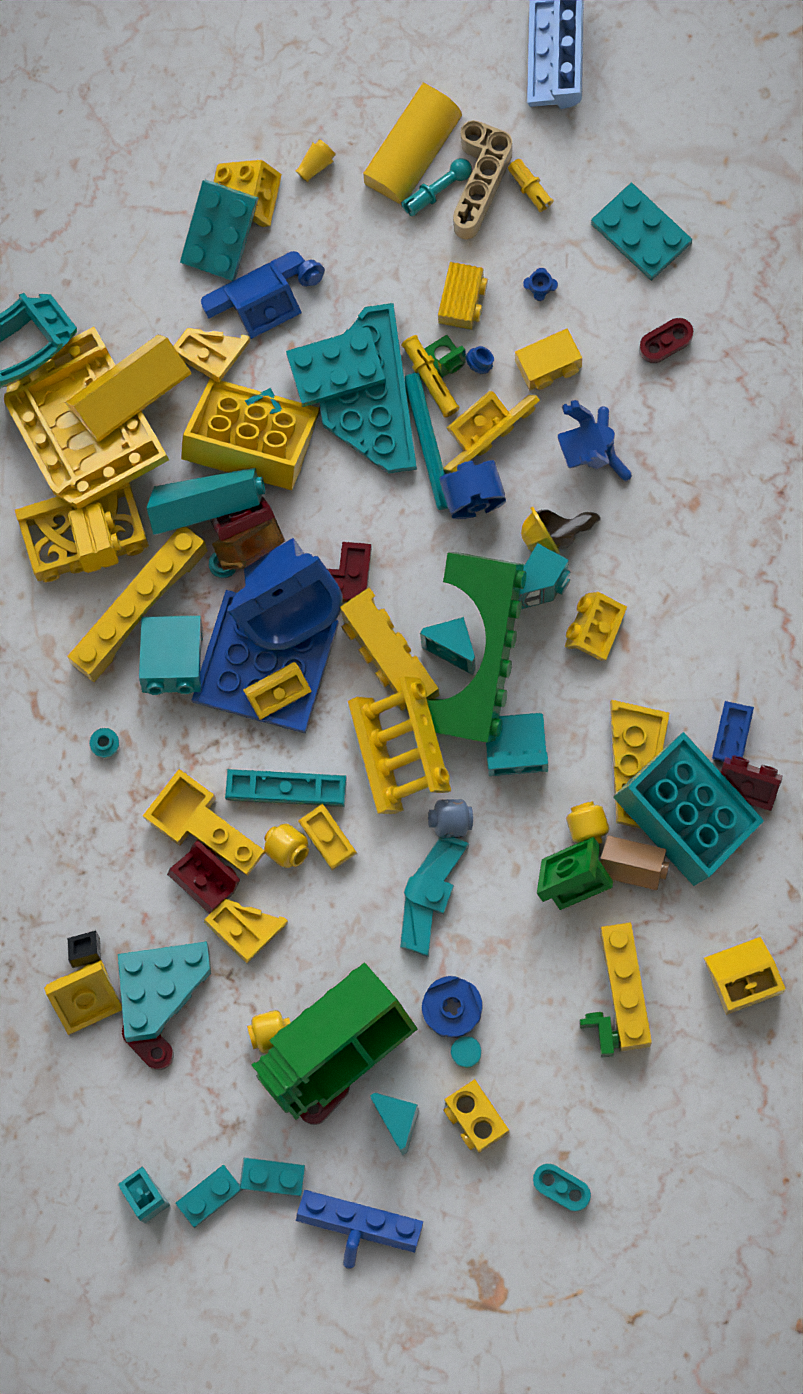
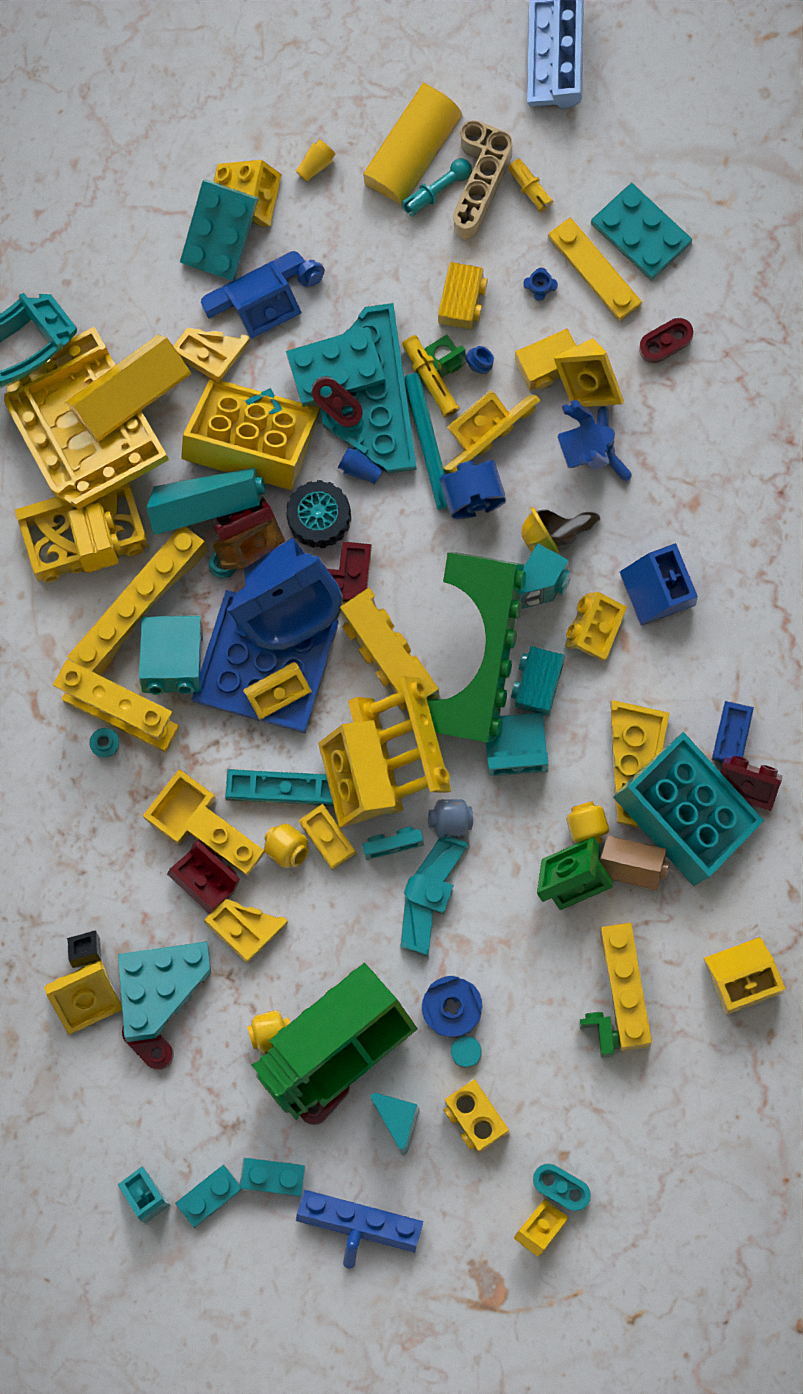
(116, 705): none -> yellow fence
(318, 514): none -> black wheel
(336, 401): none -> dark red plate
(357, 773): none -> yellow slope
(359, 466): none -> blue cone
(379, 846): none -> teal plate
(451, 643): teal slope -> none
(538, 681): none -> teal brick
(541, 1228): none -> yellow slope
(588, 375): none -> yellow slope
(594, 269): none -> yellow plate
(659, 585): none -> blue slope

